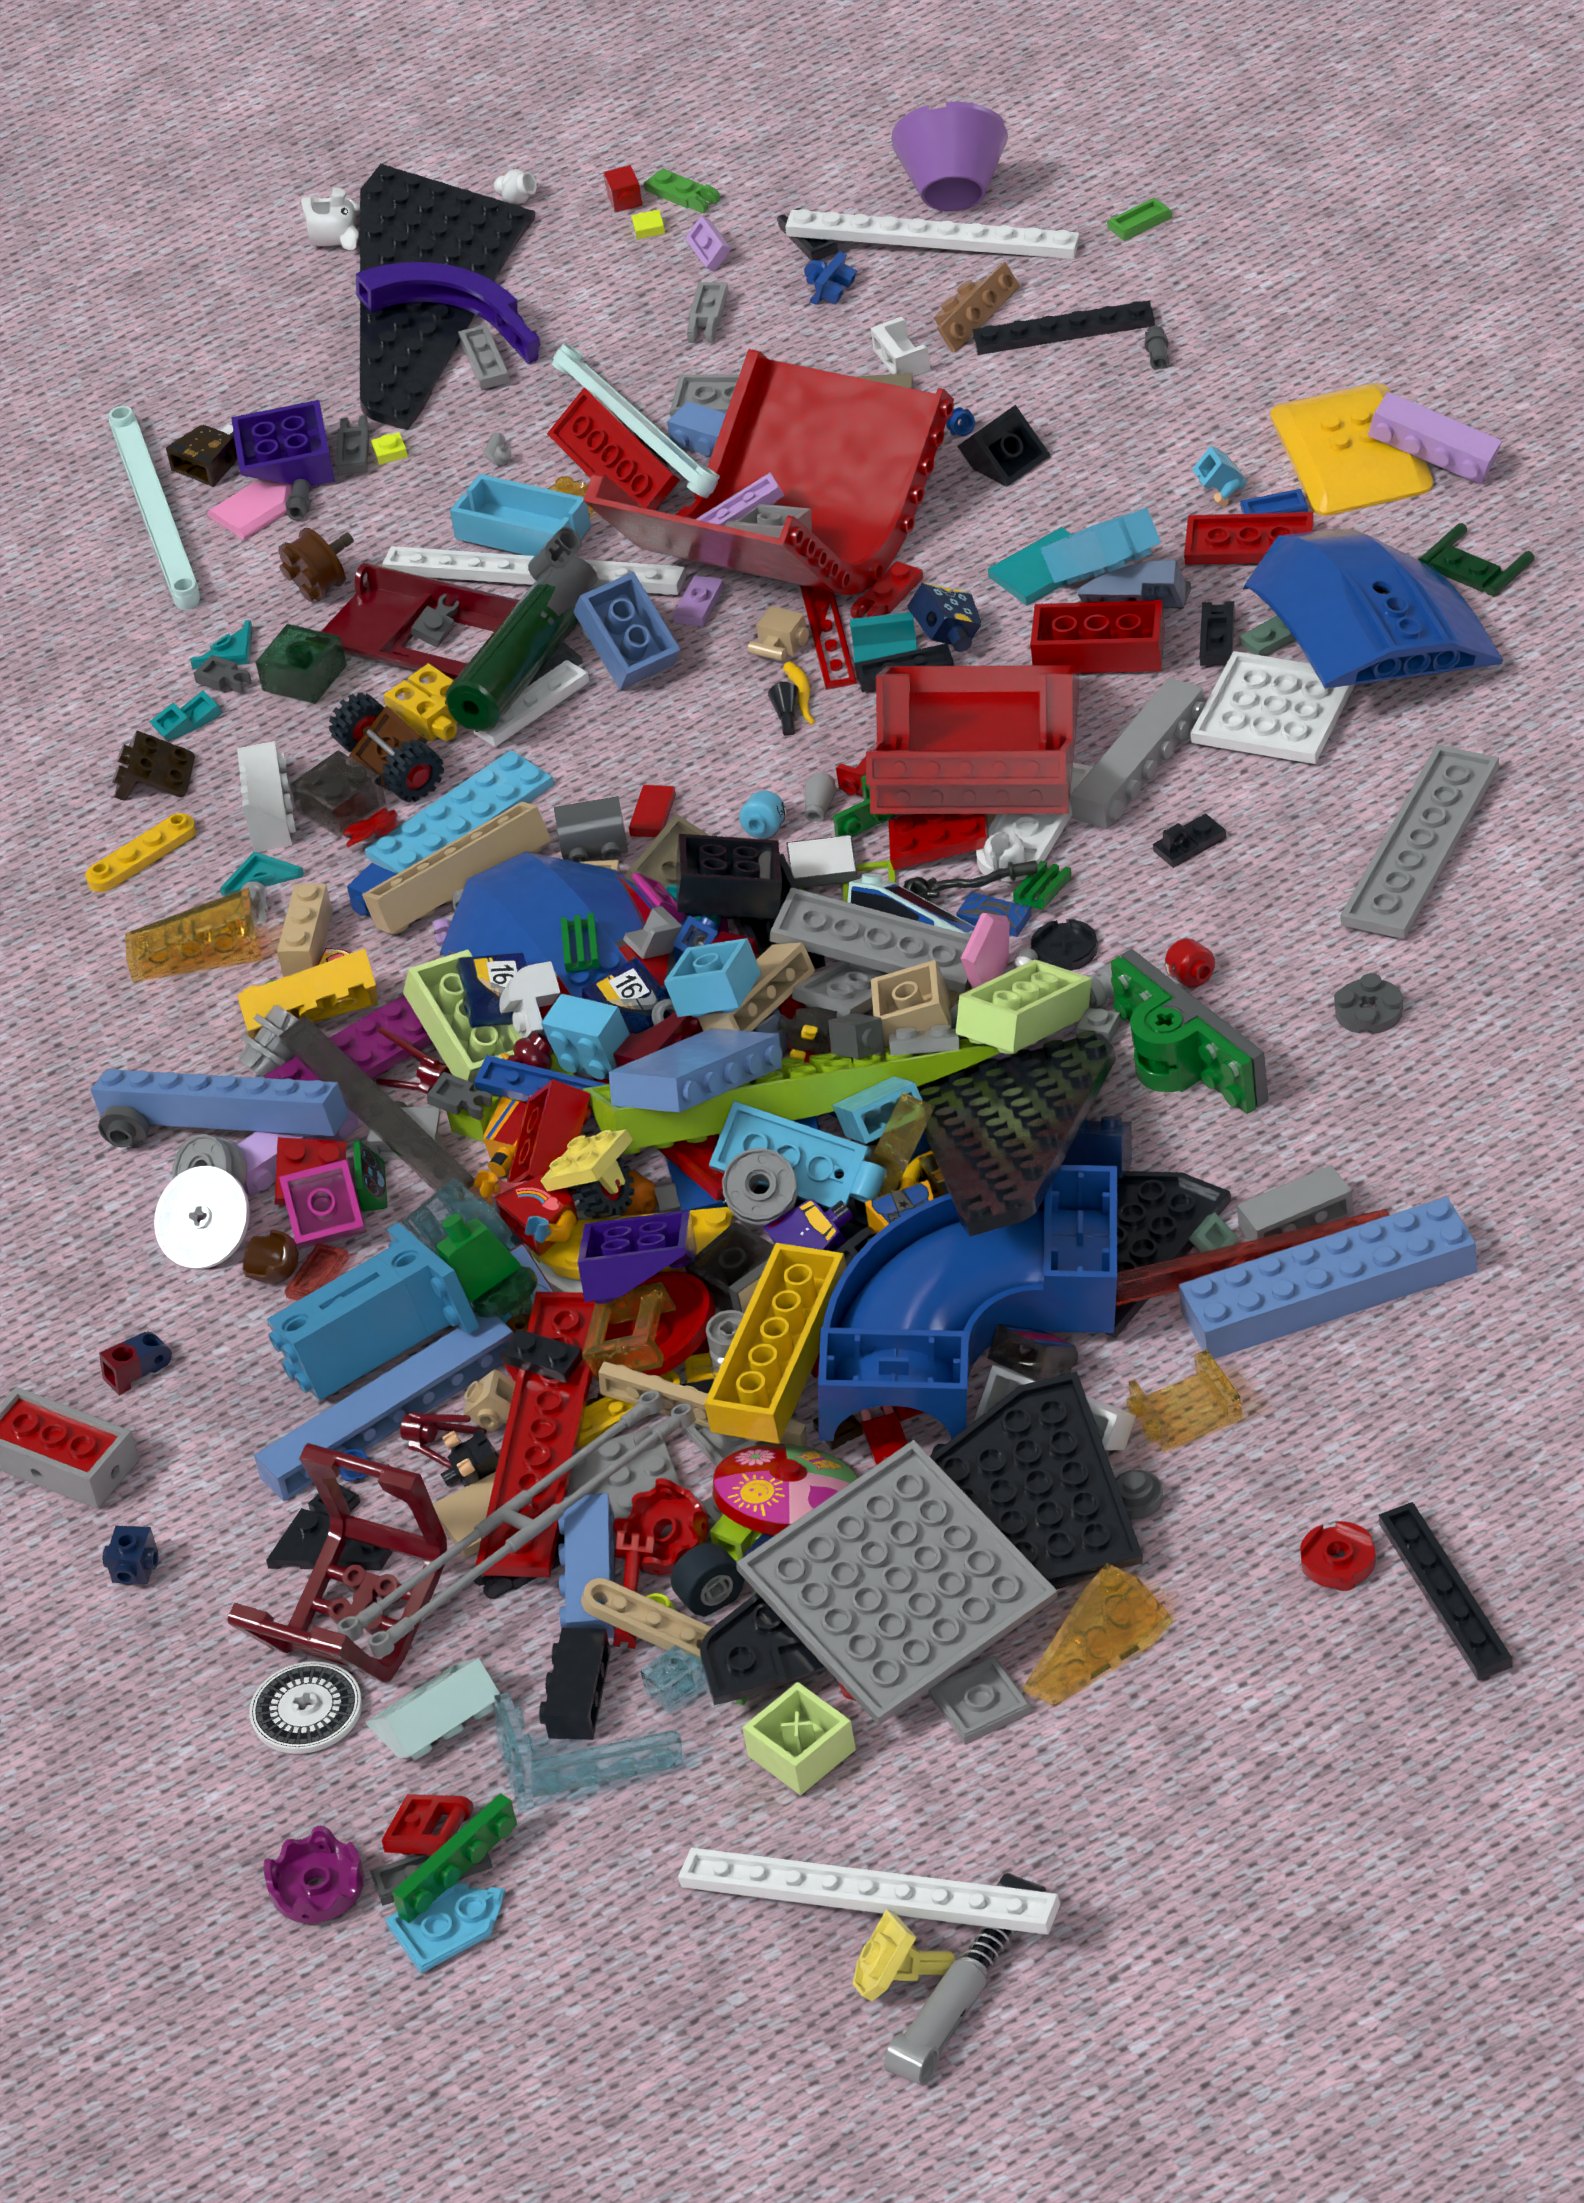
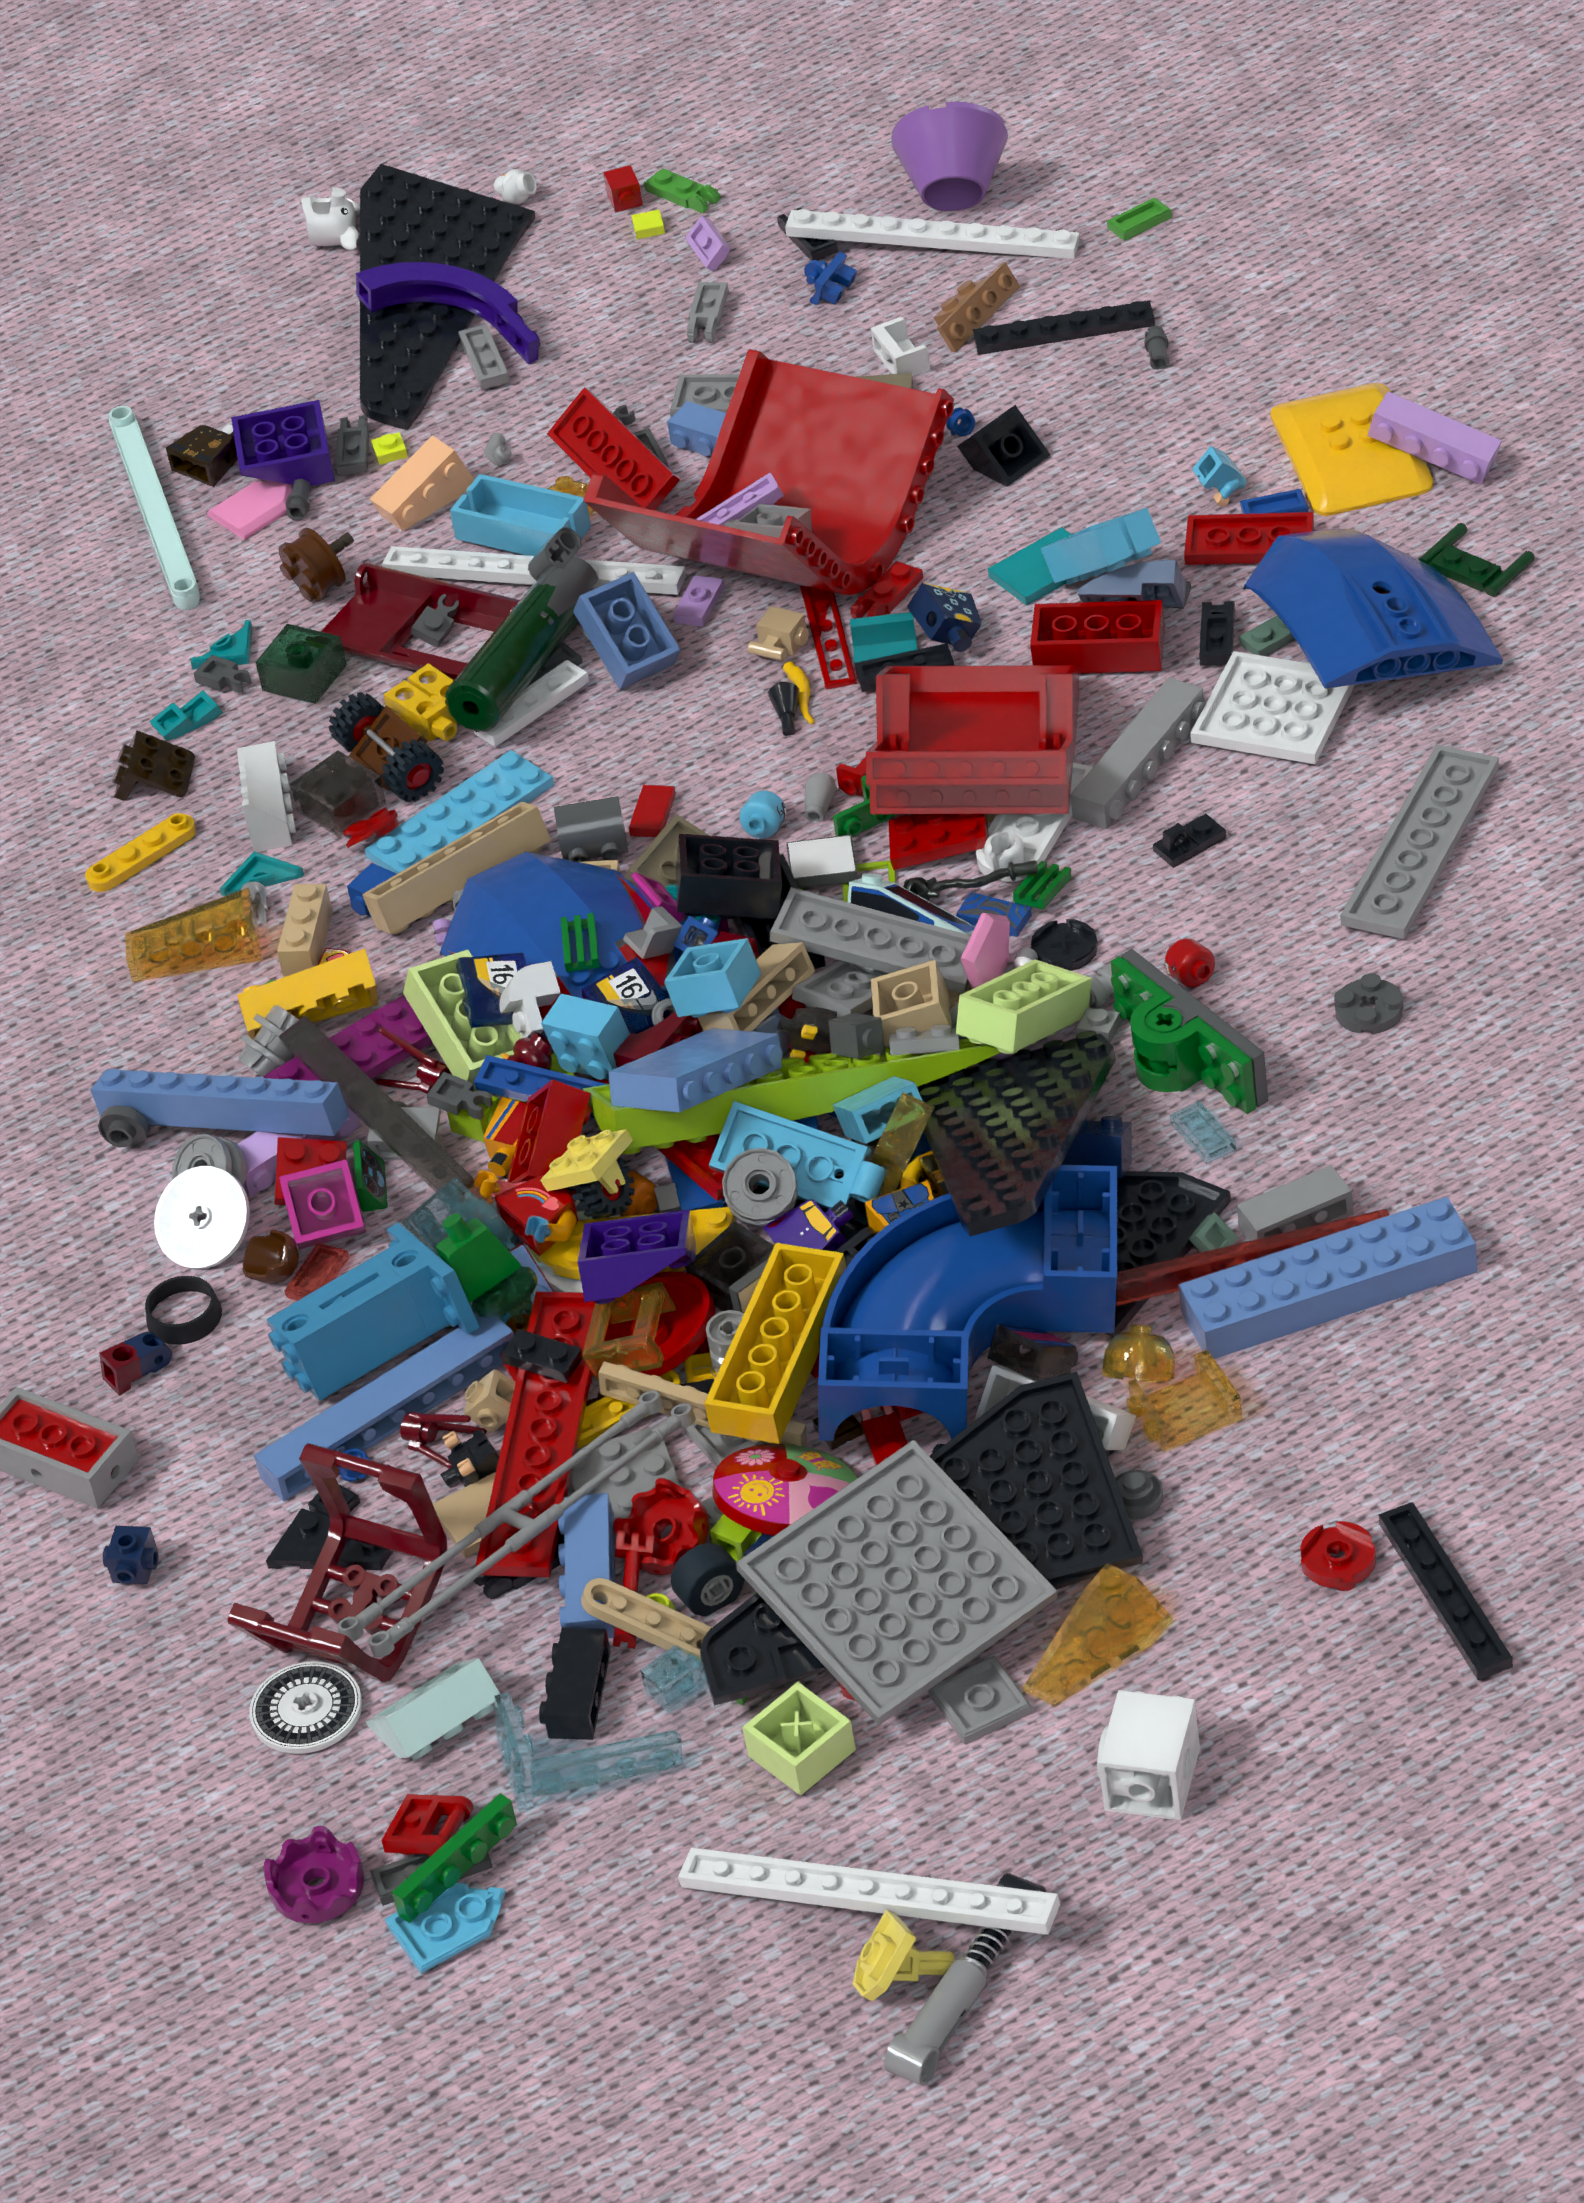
(189, 1331): none -> black tyre
(422, 485): none -> light nougat wedge
(700, 478): light aqua piece -> none
(1139, 1356): none -> clear yellow cylinder
(1148, 1754): none -> white brick
(1202, 1132): none -> clear light blue tile

